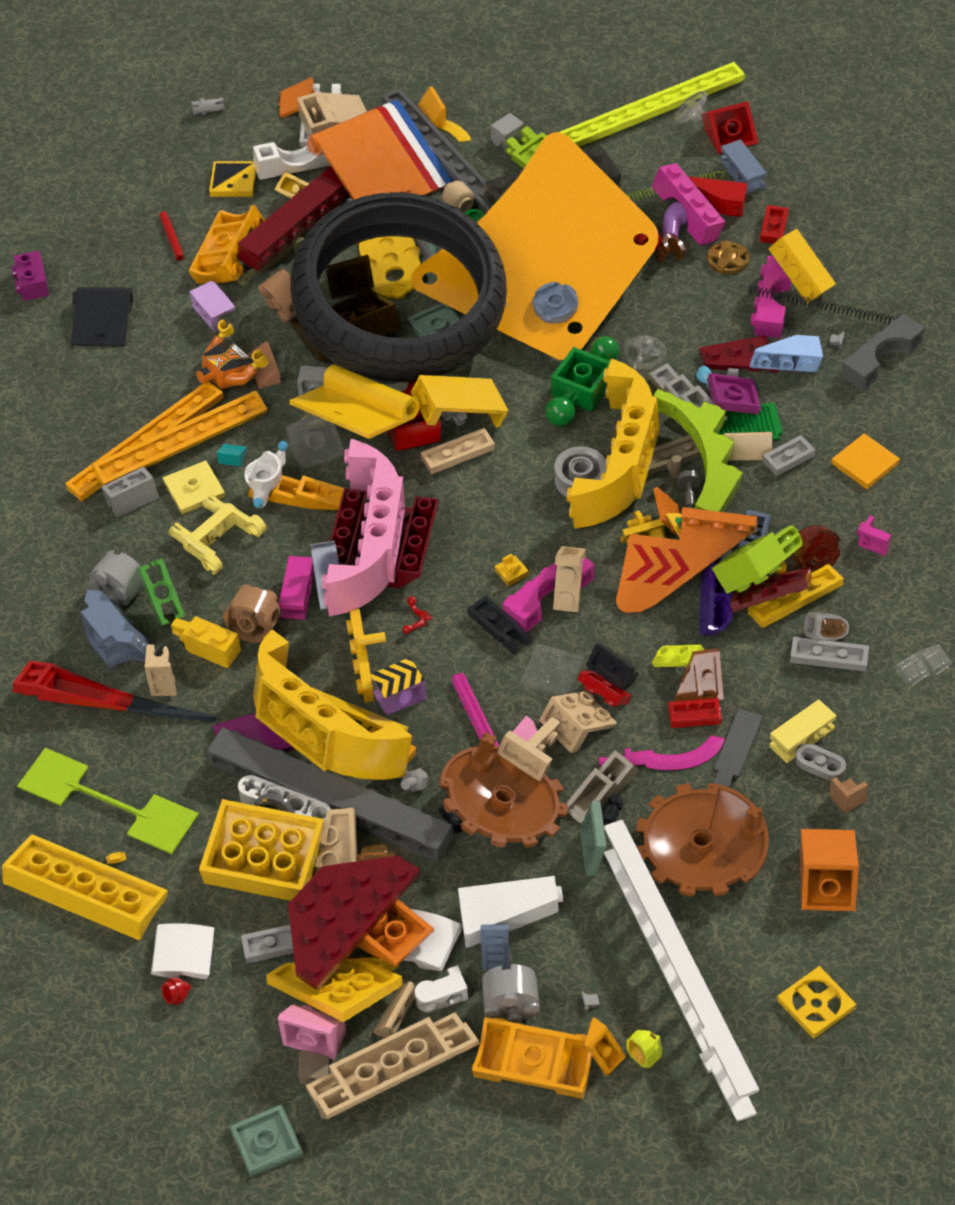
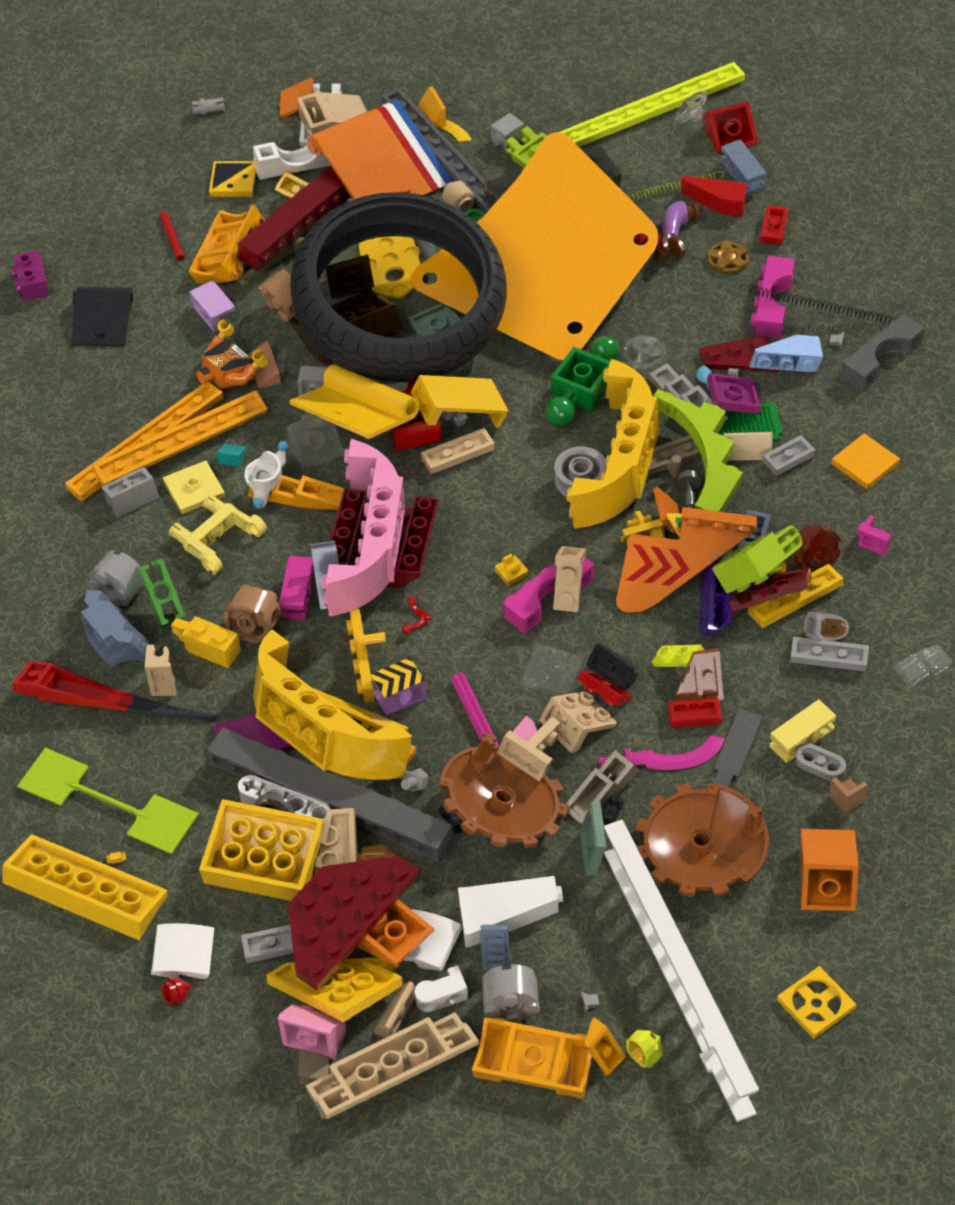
(266, 1140): sand green tile -> none
(498, 623): black hinge -> none
(555, 302): sand blue tile -> none
(703, 220): dark pink arch -> none
(801, 265): yellow brick -> none

